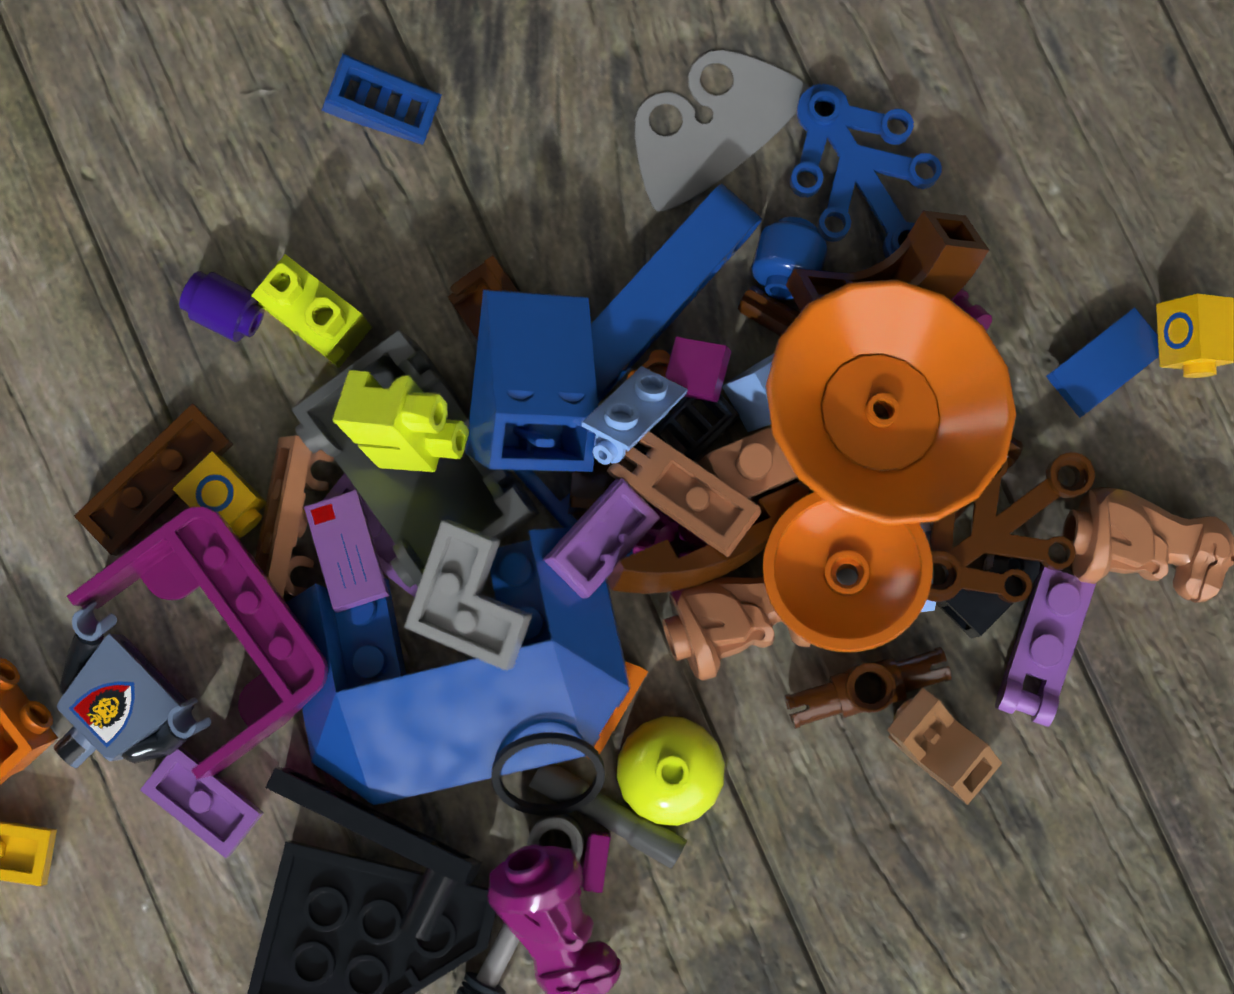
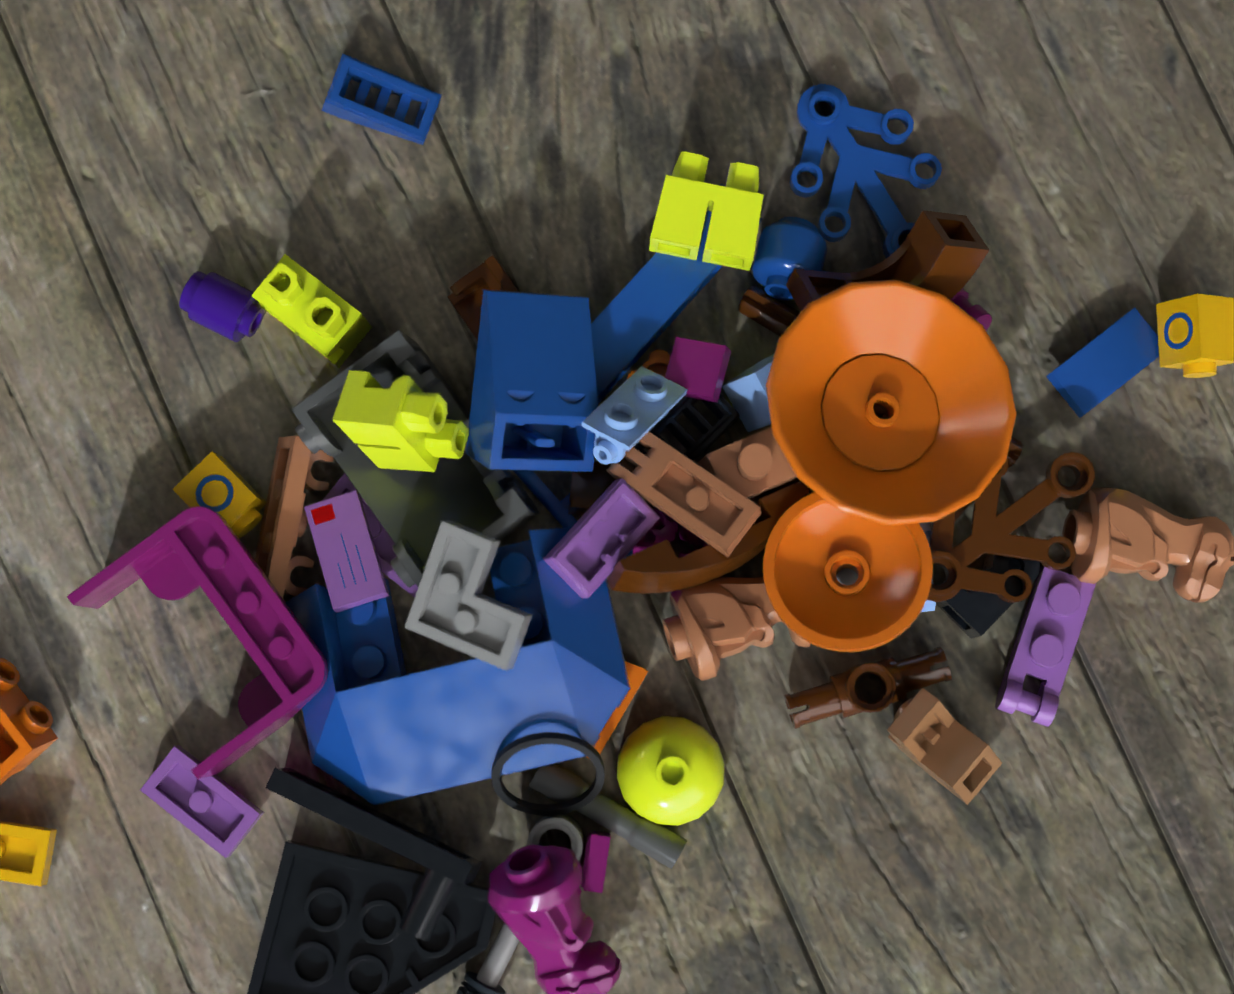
(118, 699): sand blue torso -> none
(146, 483): reddish brown plate -> none
(684, 208): none -> neon yellow hips
(703, 154): light grey piece -> none

